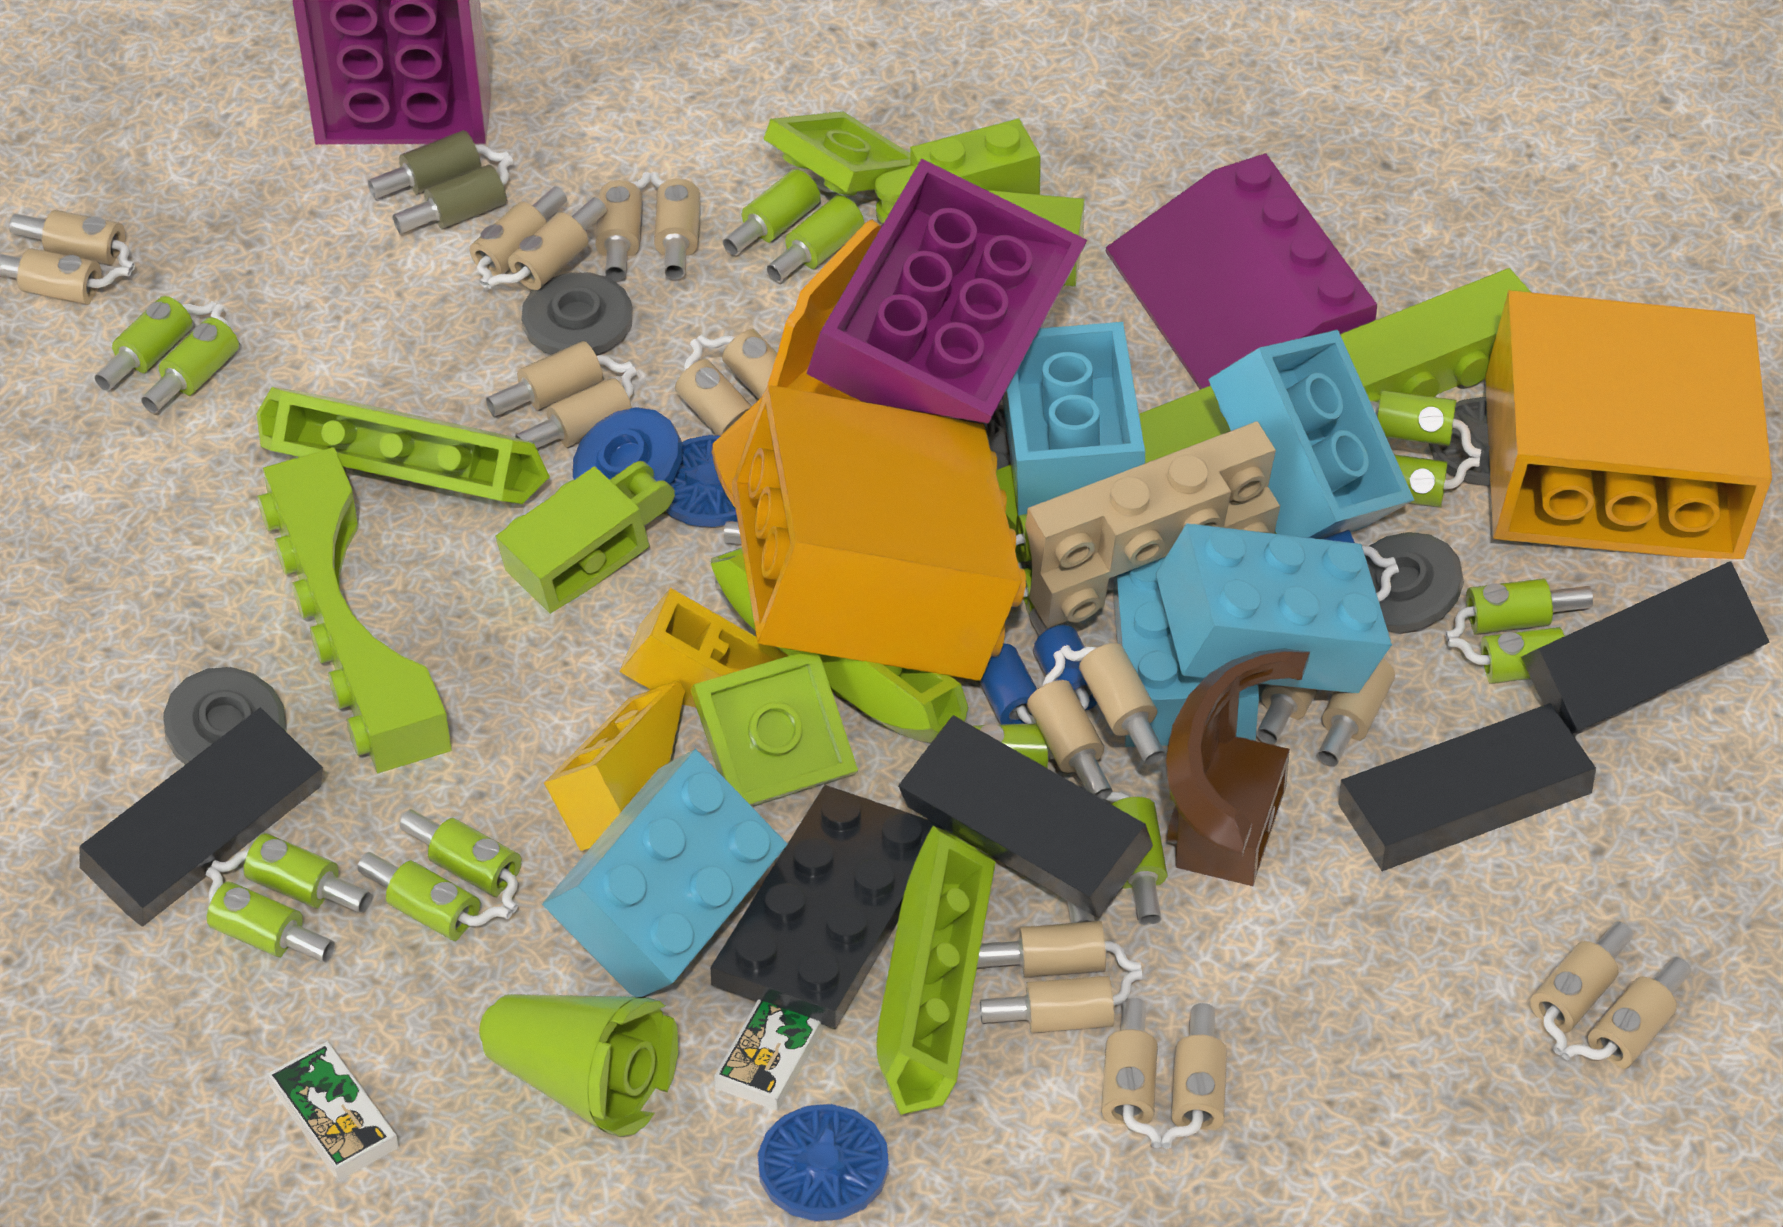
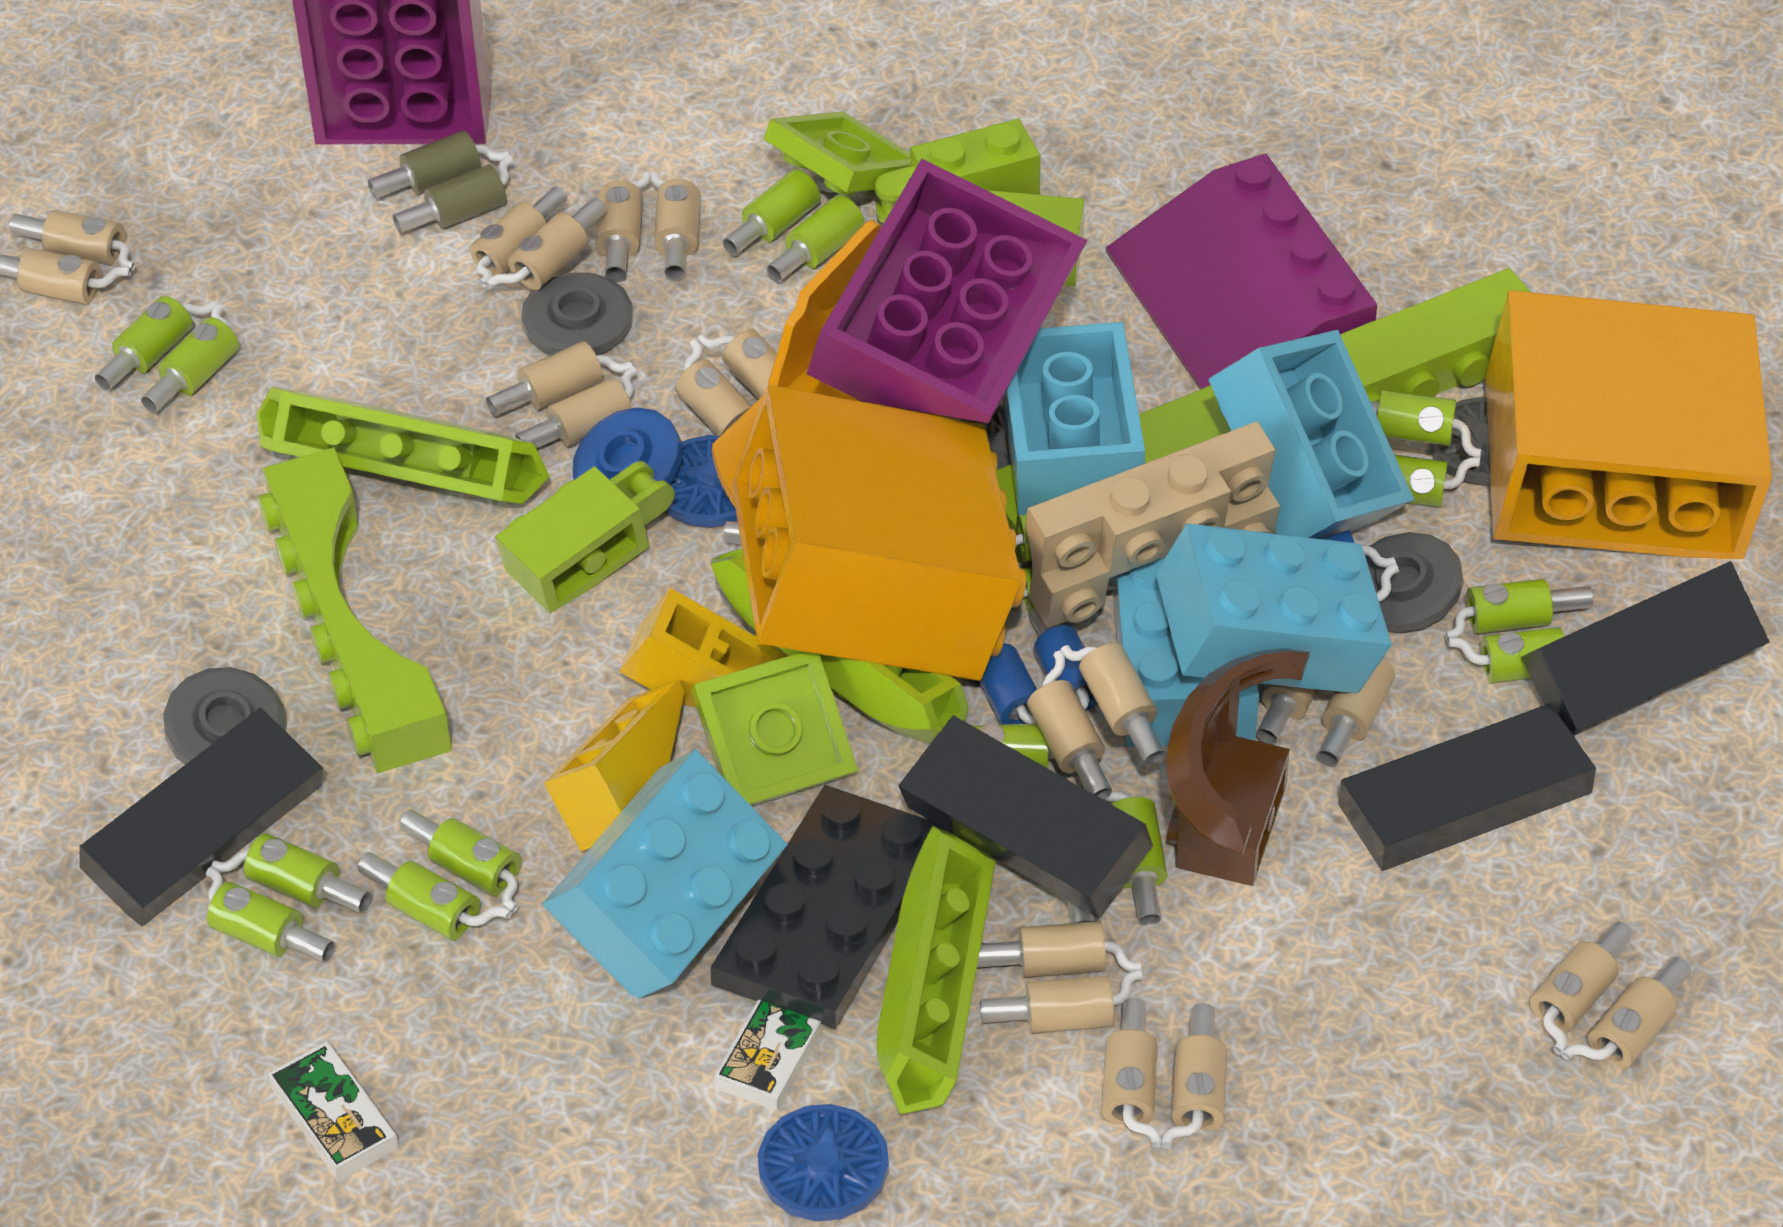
(586, 1052): lime cone -> none

